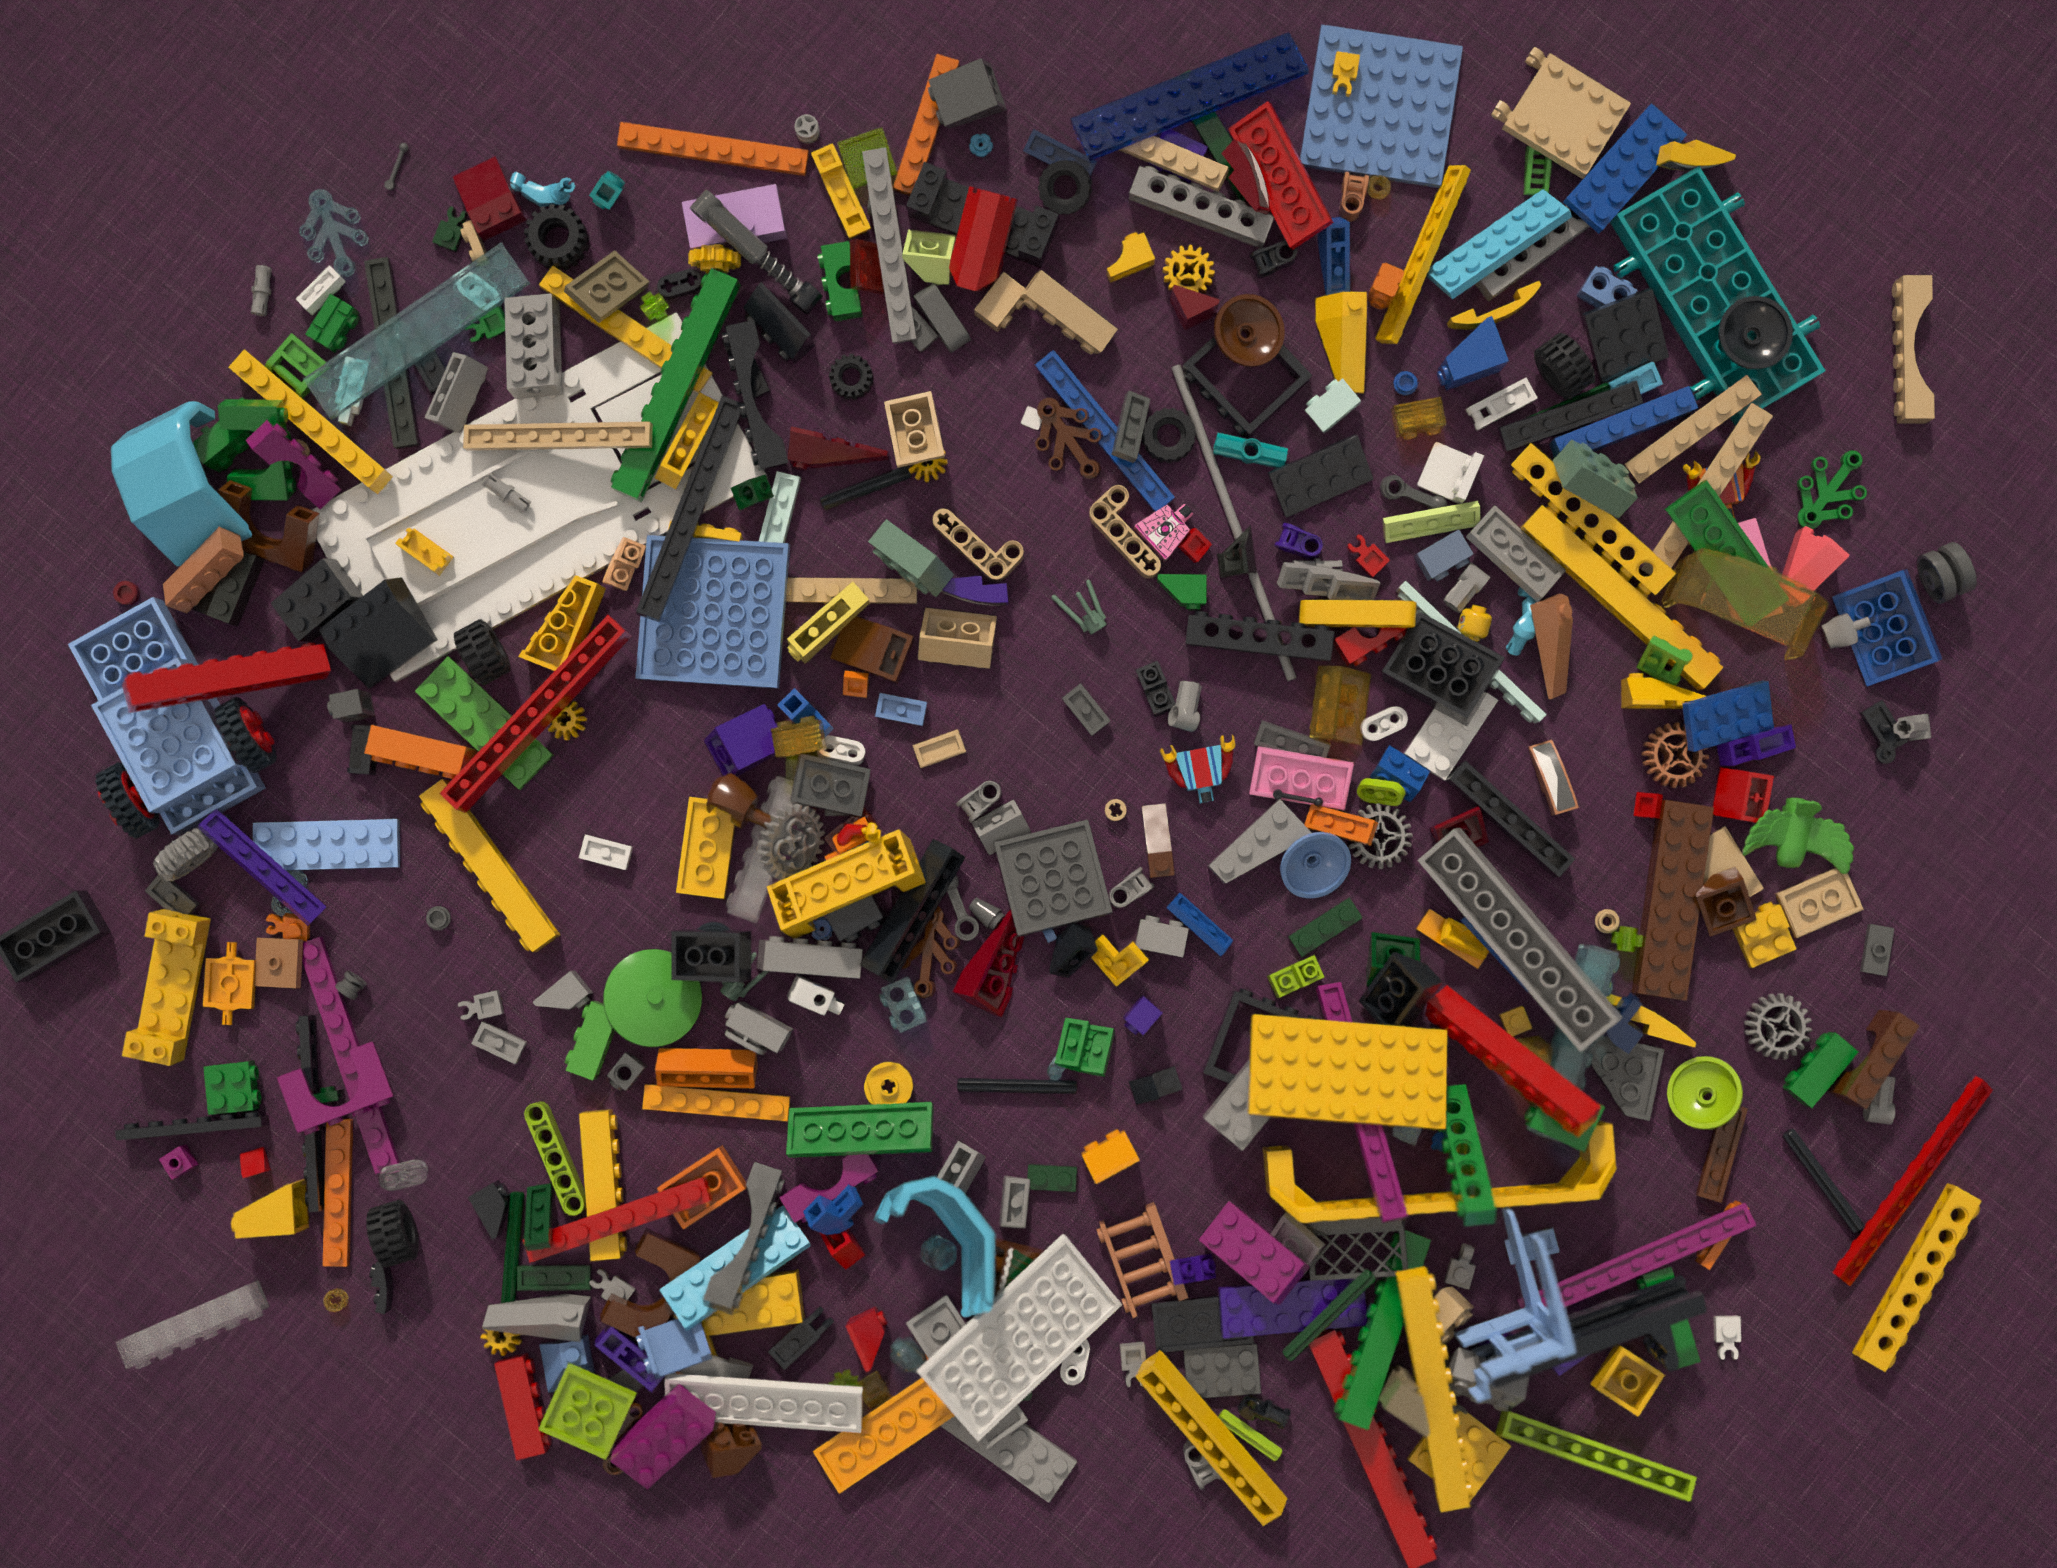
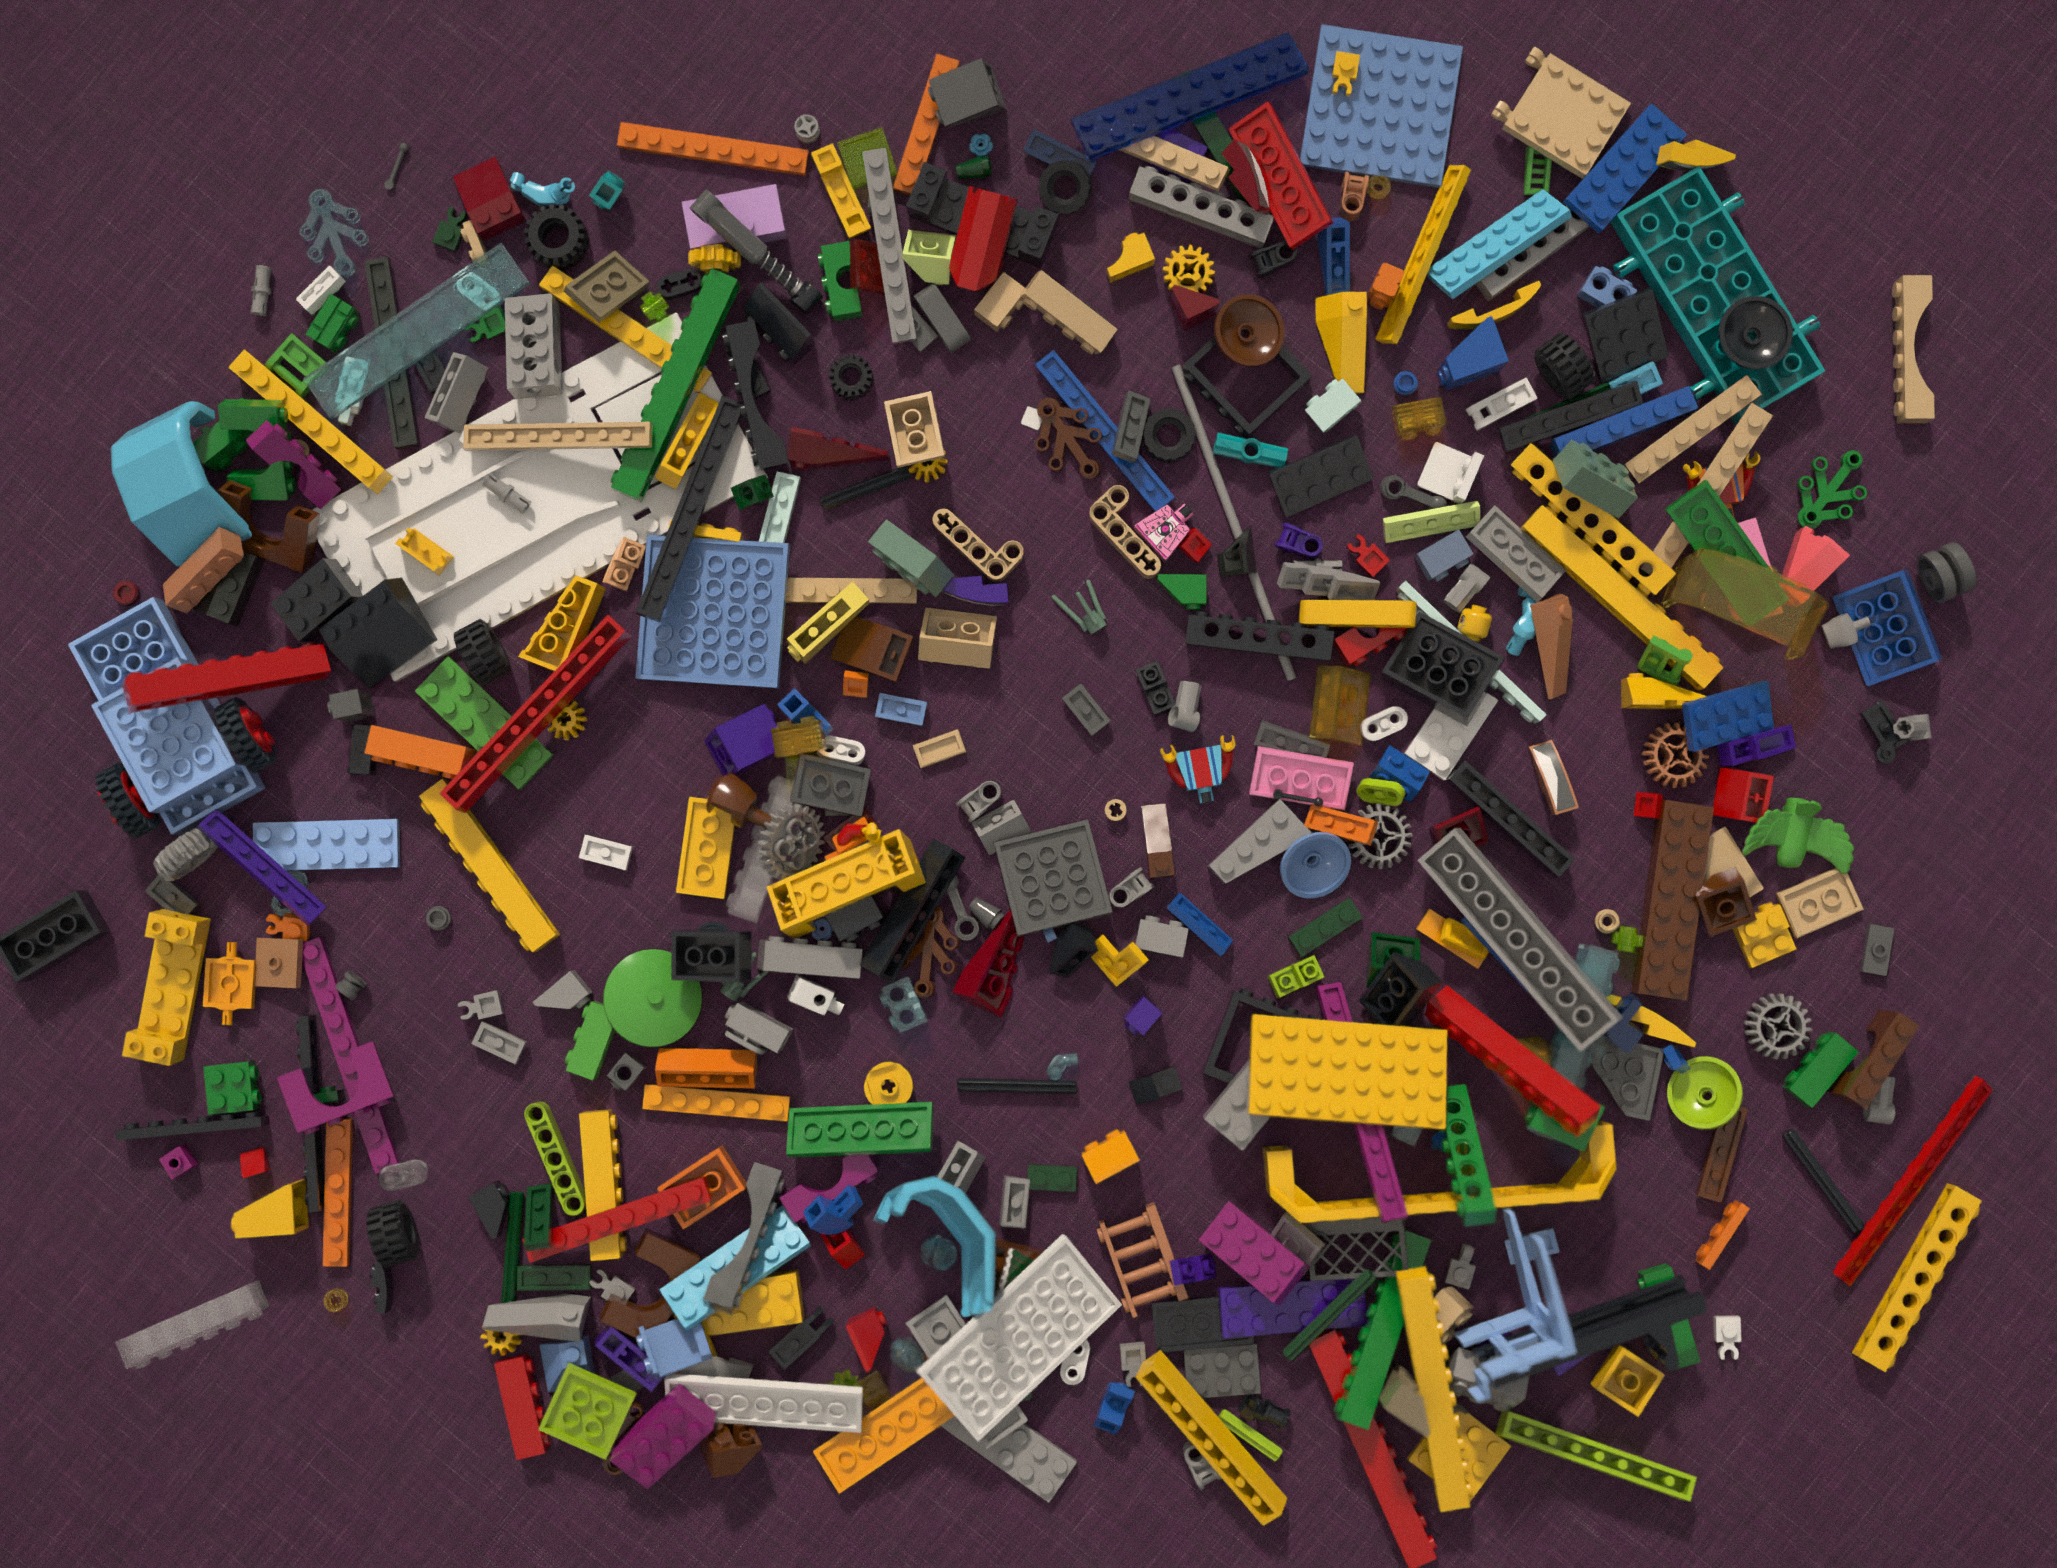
(975, 168): none -> dark green cone
(1084, 1047): green slope -> none
(1113, 1407): none -> blue brick
(1515, 1021): yellow plate -> none
(1652, 1255): magenta plate -> none
(1675, 1059): none -> blue plate

